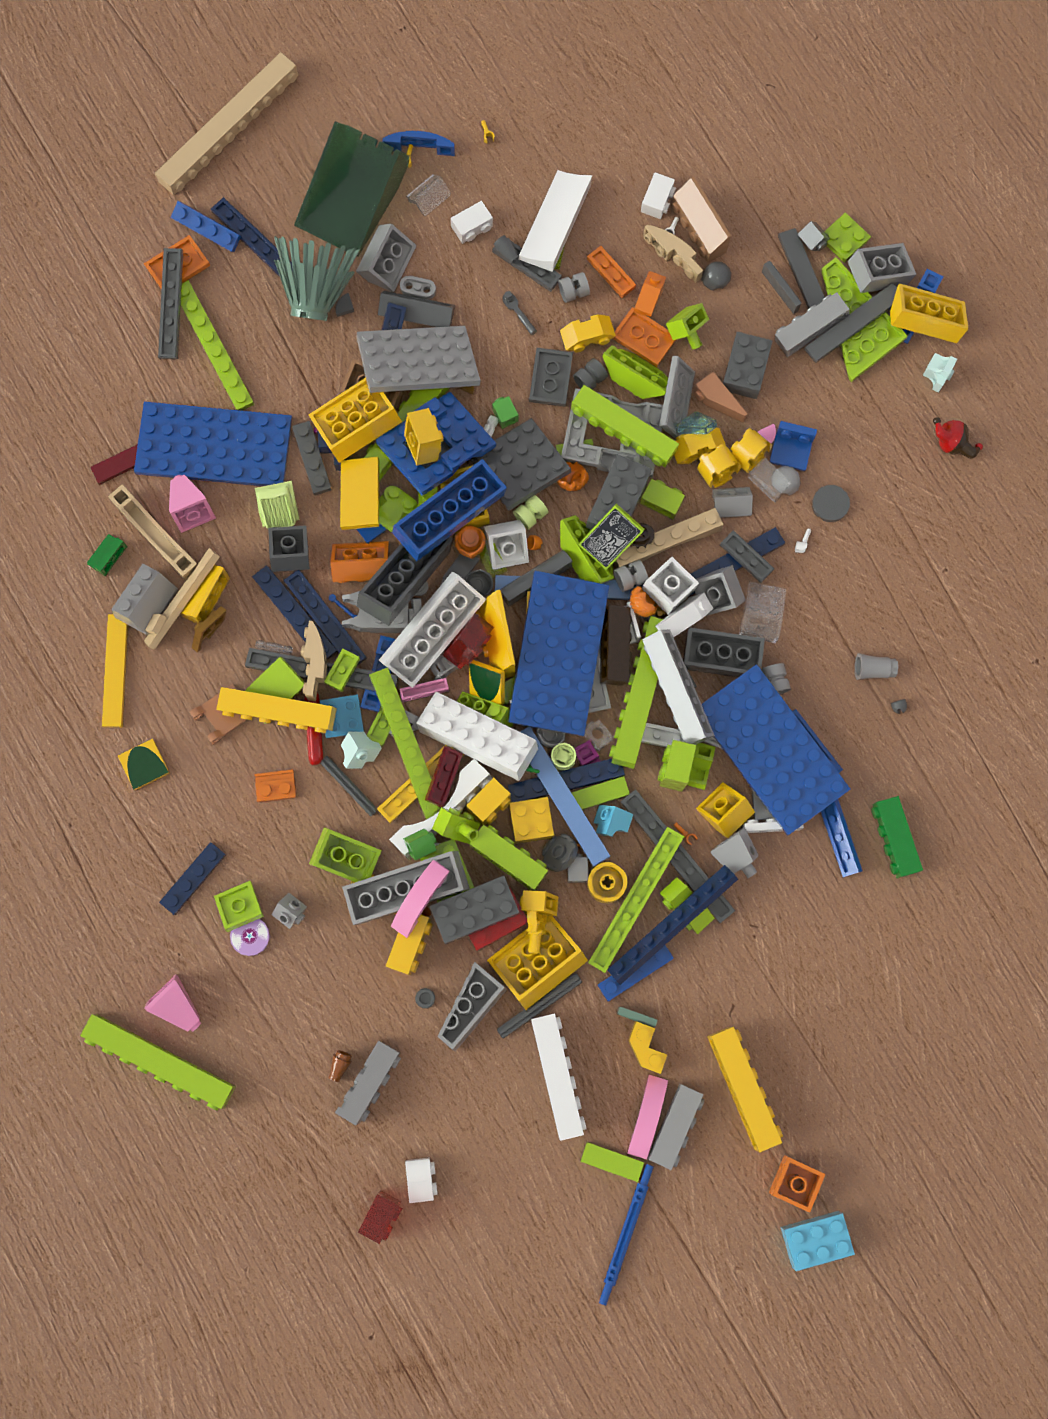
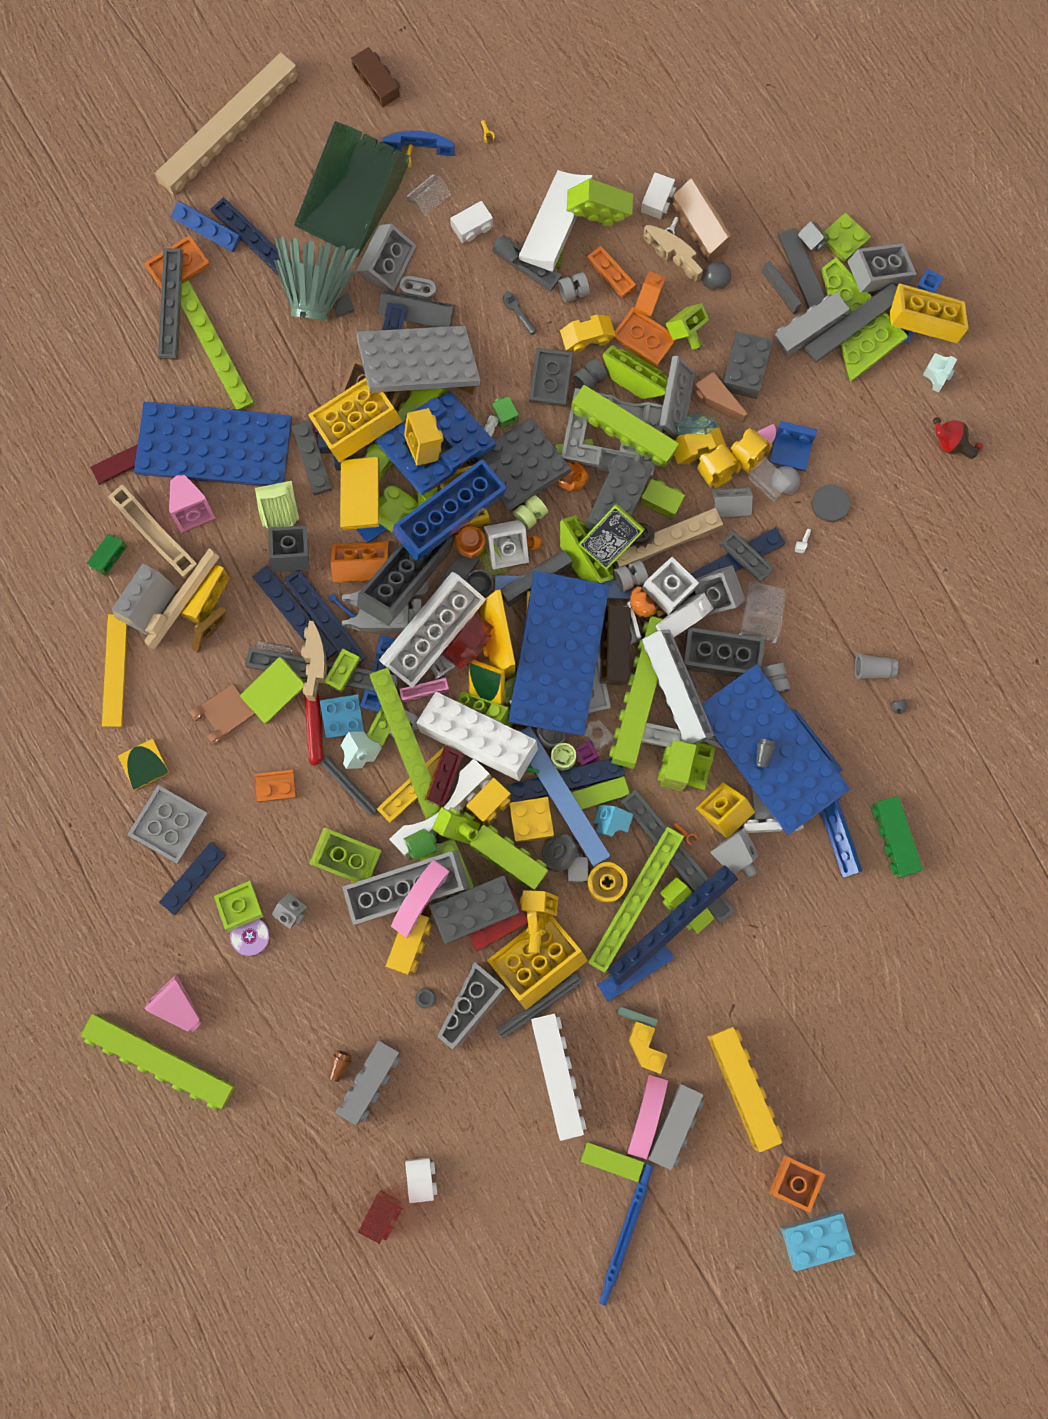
(168, 824): none -> light grey plate
(277, 709): yellow brick -> none
(376, 76): none -> reddish brown brick
(599, 202): none -> lime brick
(765, 751): none -> dark grey cone

